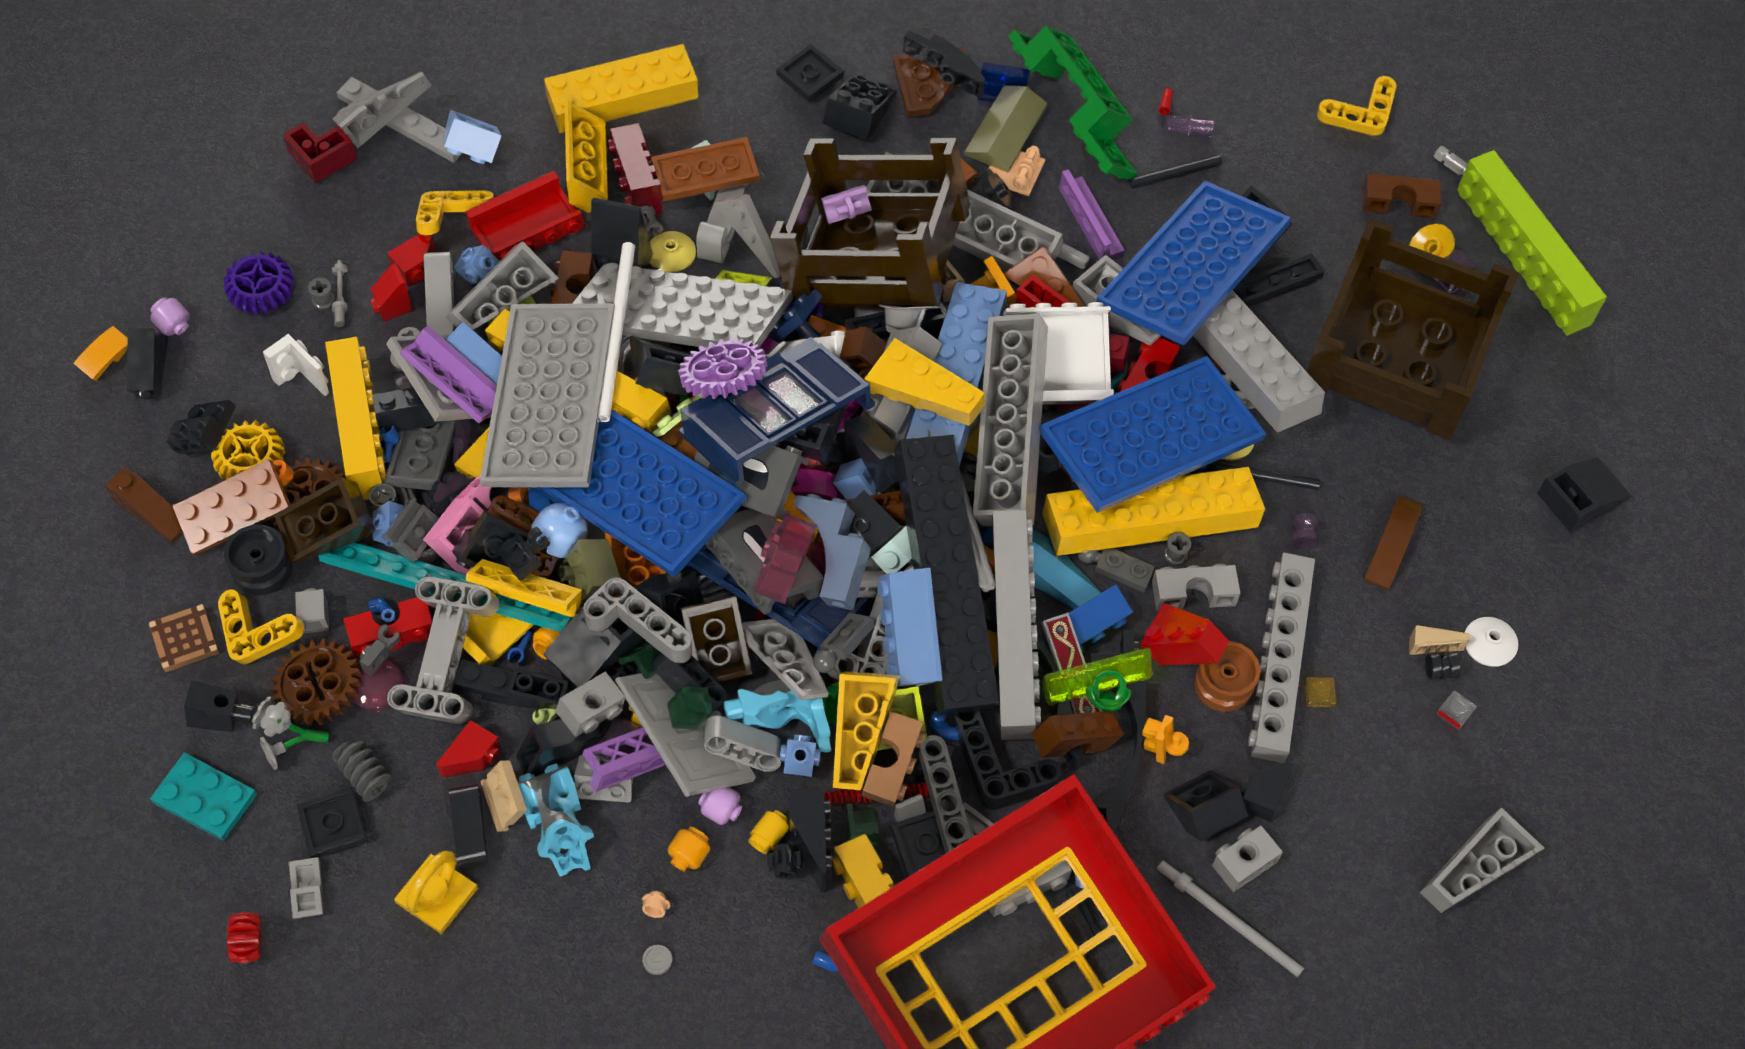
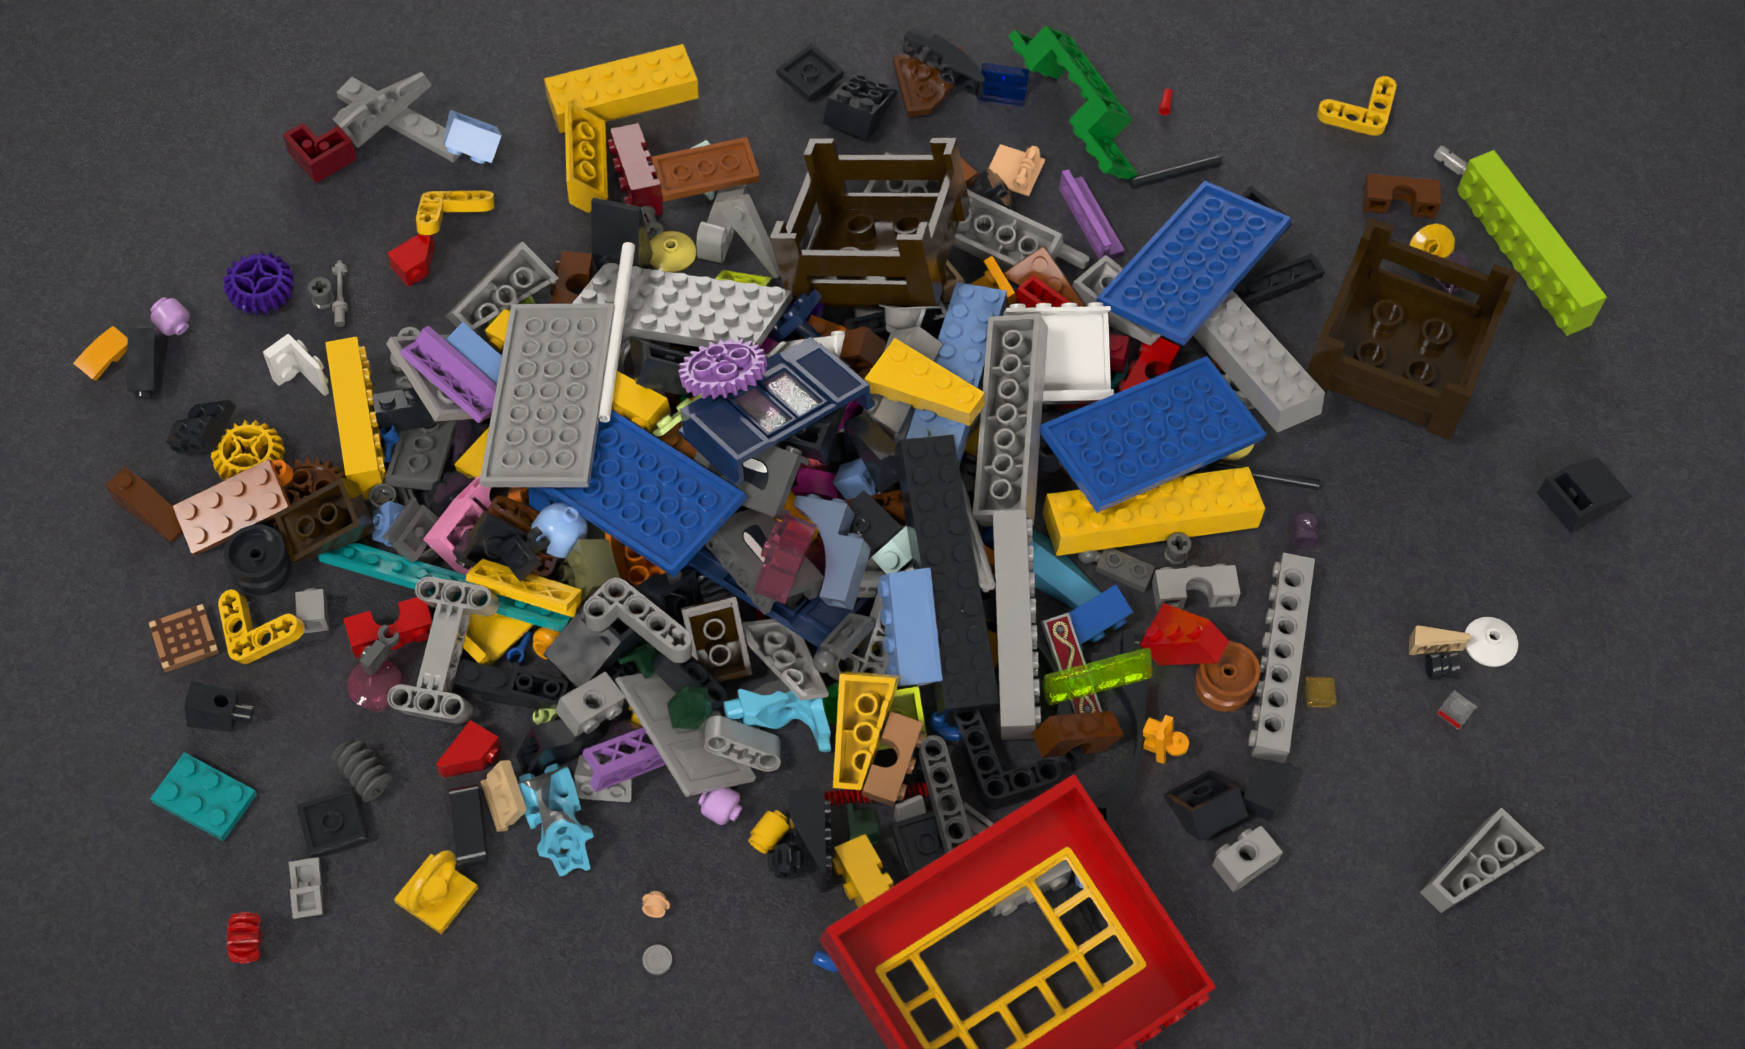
(275, 720): light grey plant -> none
(340, 670): reddish brown gear -> none
(382, 606): blue arm -> none
(390, 295): red slope -> none
(439, 290): light grey beam -> none
(475, 264): medium blue brick -> none
(531, 213): red panel -> none
(688, 849): light orange head -> none
(796, 767): medium blue brick -> none
(846, 204): lavender hips -> none
(1006, 127): olive slope -> none
(1106, 701): green piece -> none
(1184, 883): light grey bar -> none
(1189, 125): clear purple axle -> none
(1393, 542): reddish brown slope -> none

